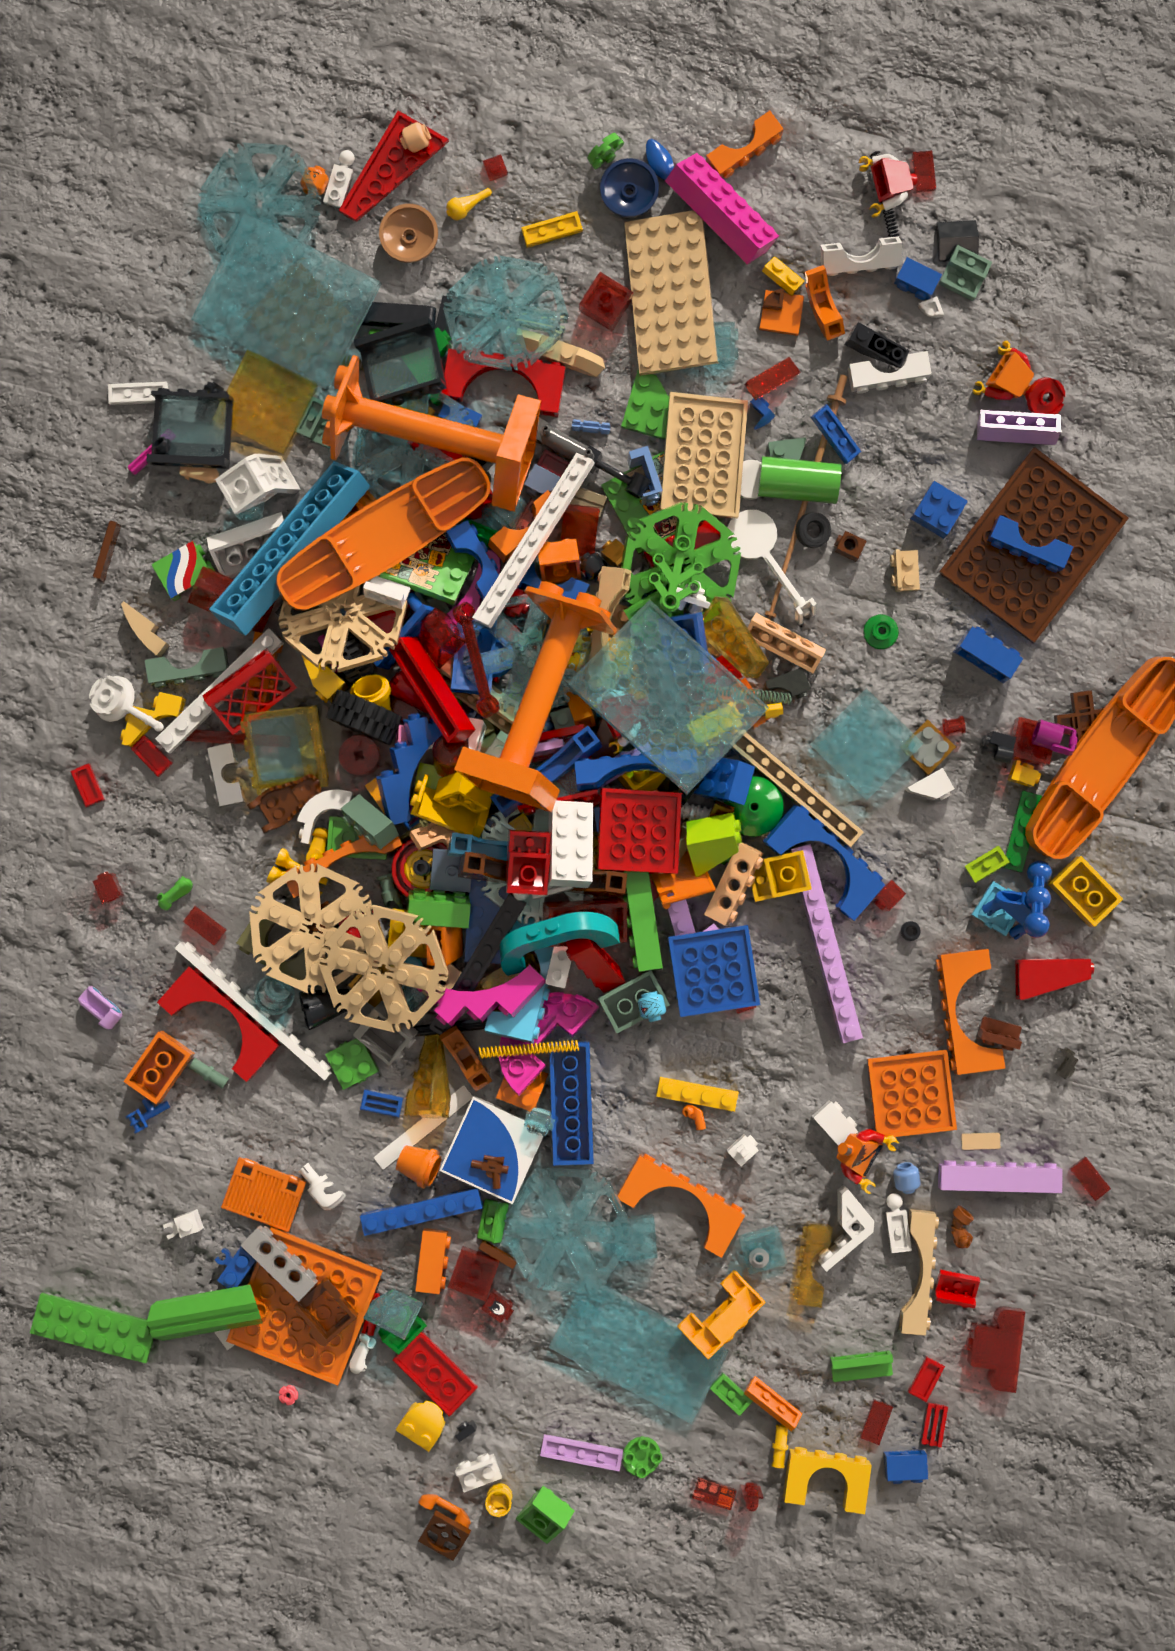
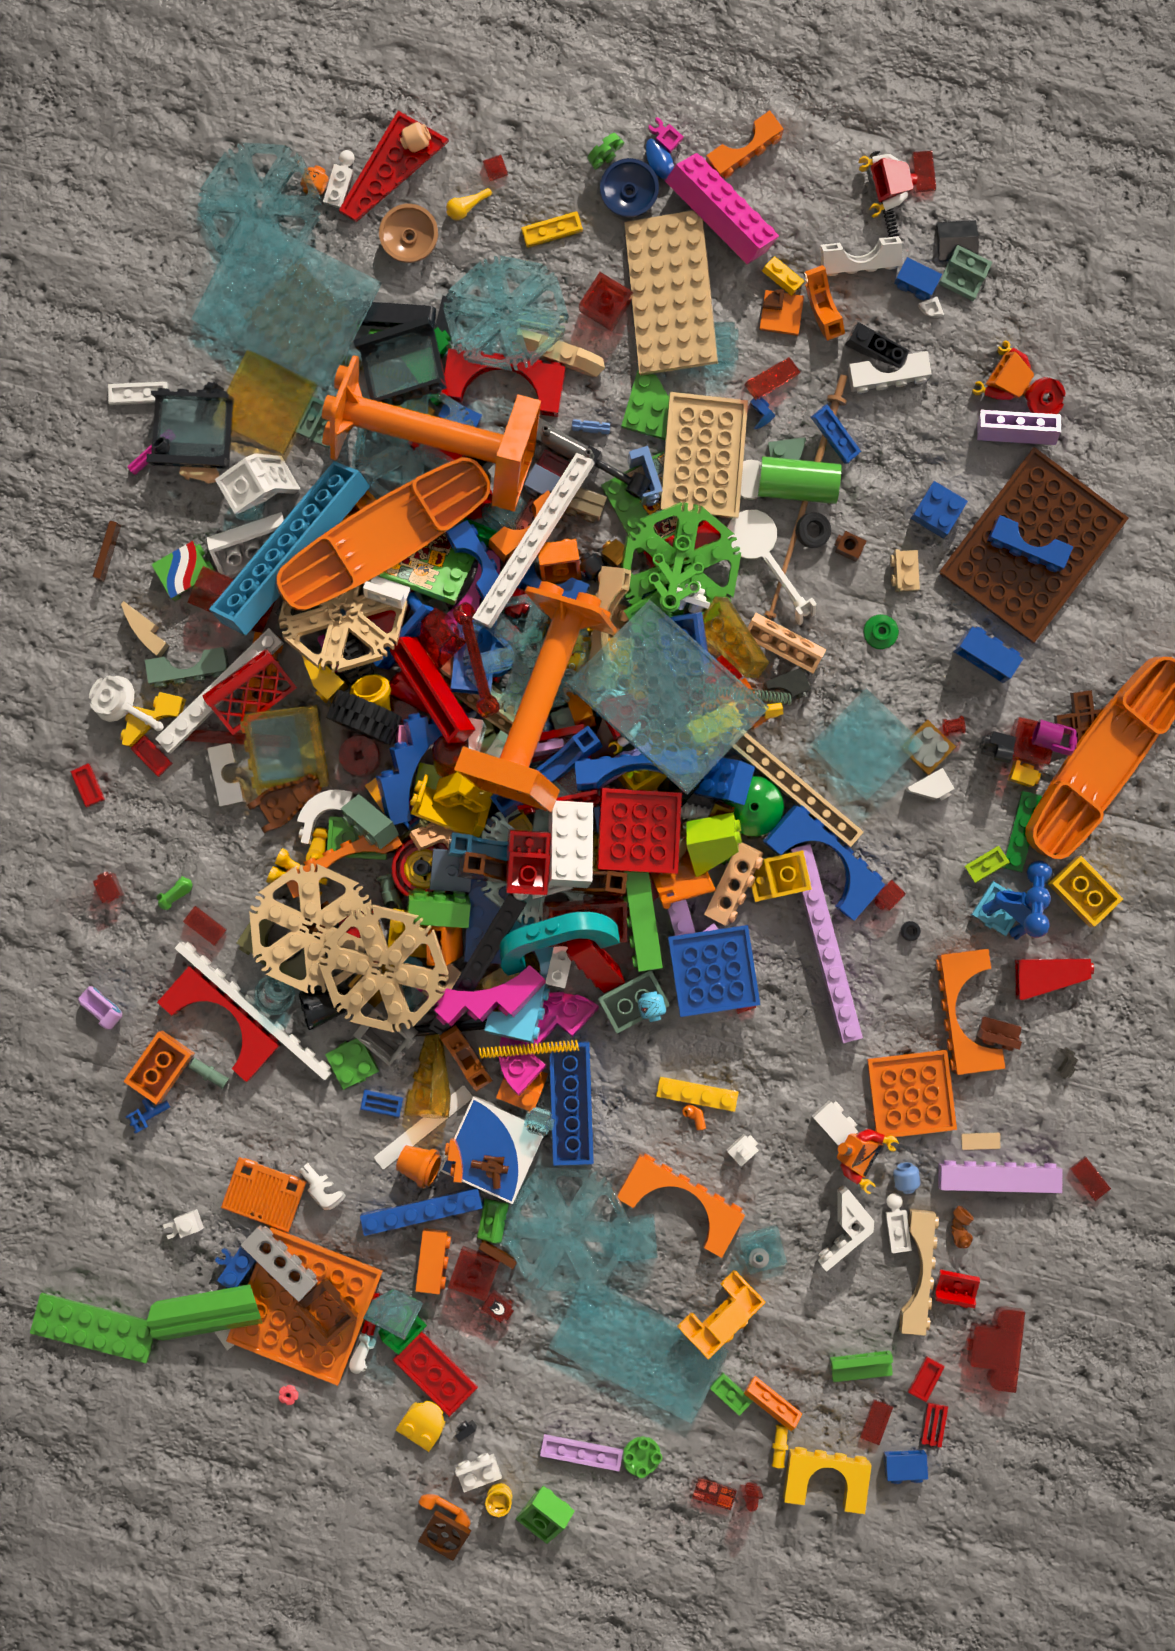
(454, 1154): none -> orange slope
(581, 524): clear red piece -> none
(667, 137): none -> dark pink plate
(816, 1238): clear yellow arch -> none

